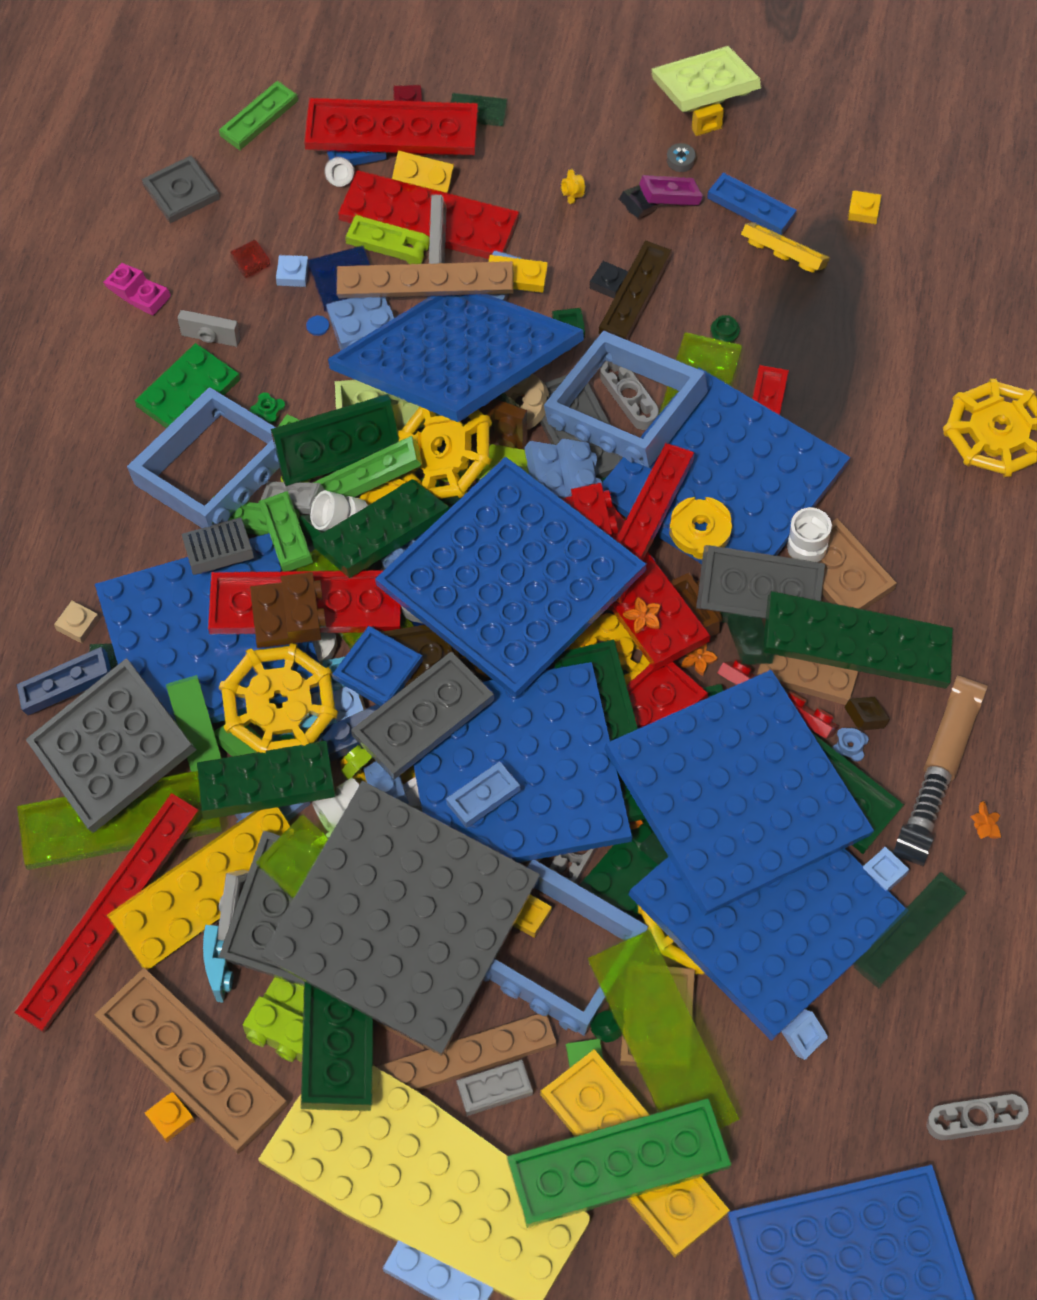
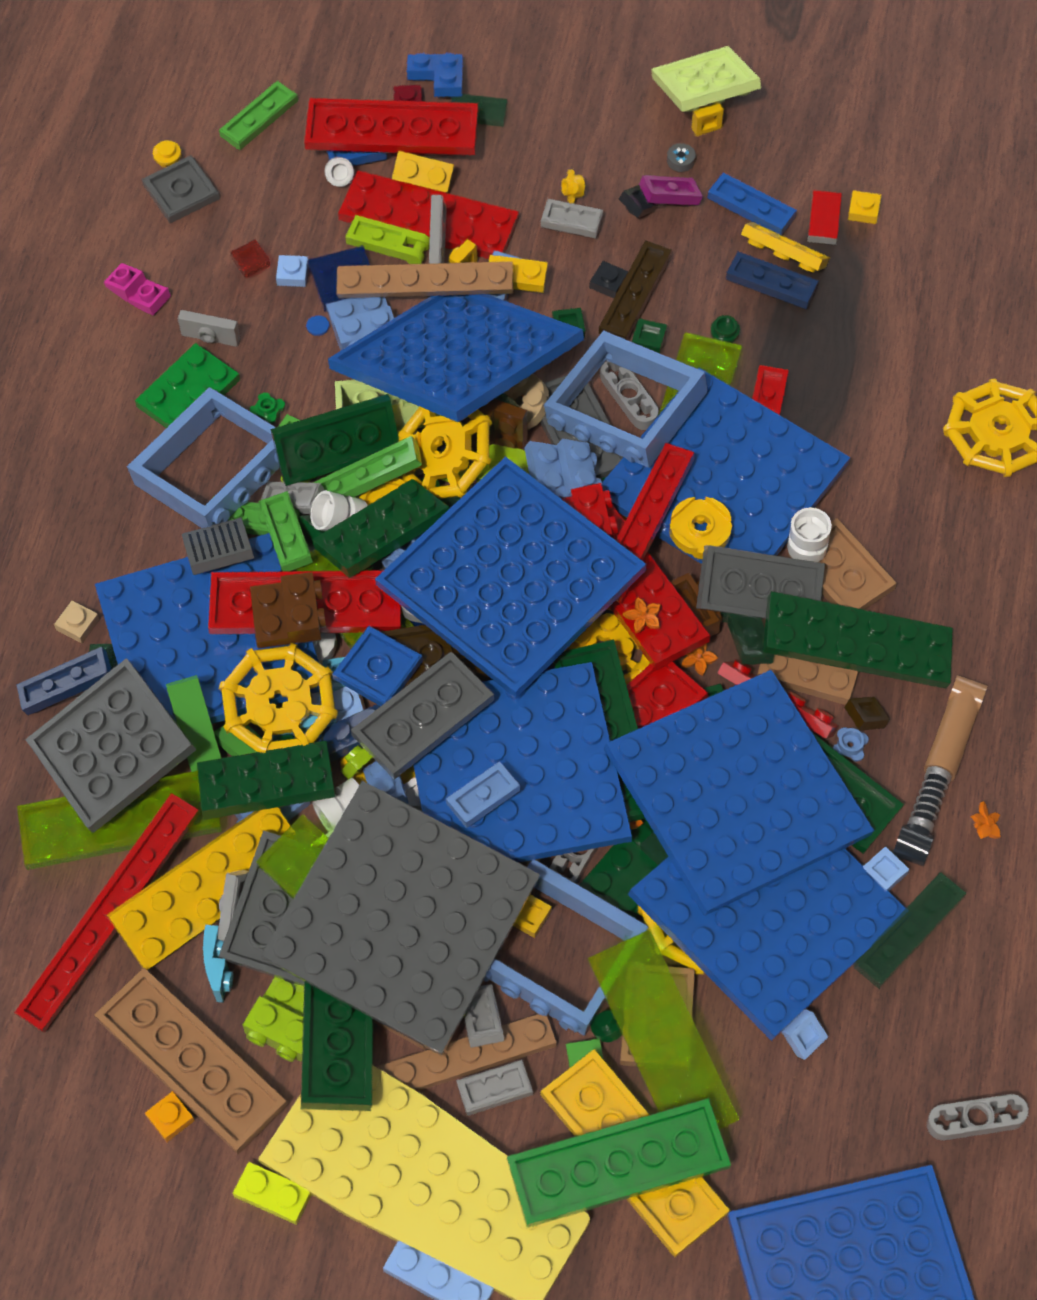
(166, 153): none -> yellow plate
(272, 1193): none -> neon yellow plate
(442, 68): none -> blue plate
(464, 254): none -> yellow plate
(483, 1018): none -> light grey plate
(572, 218): none -> light grey plate
(650, 334): none -> dark green plate
(772, 280): none -> dark blue plate
(824, 217): none -> red tile

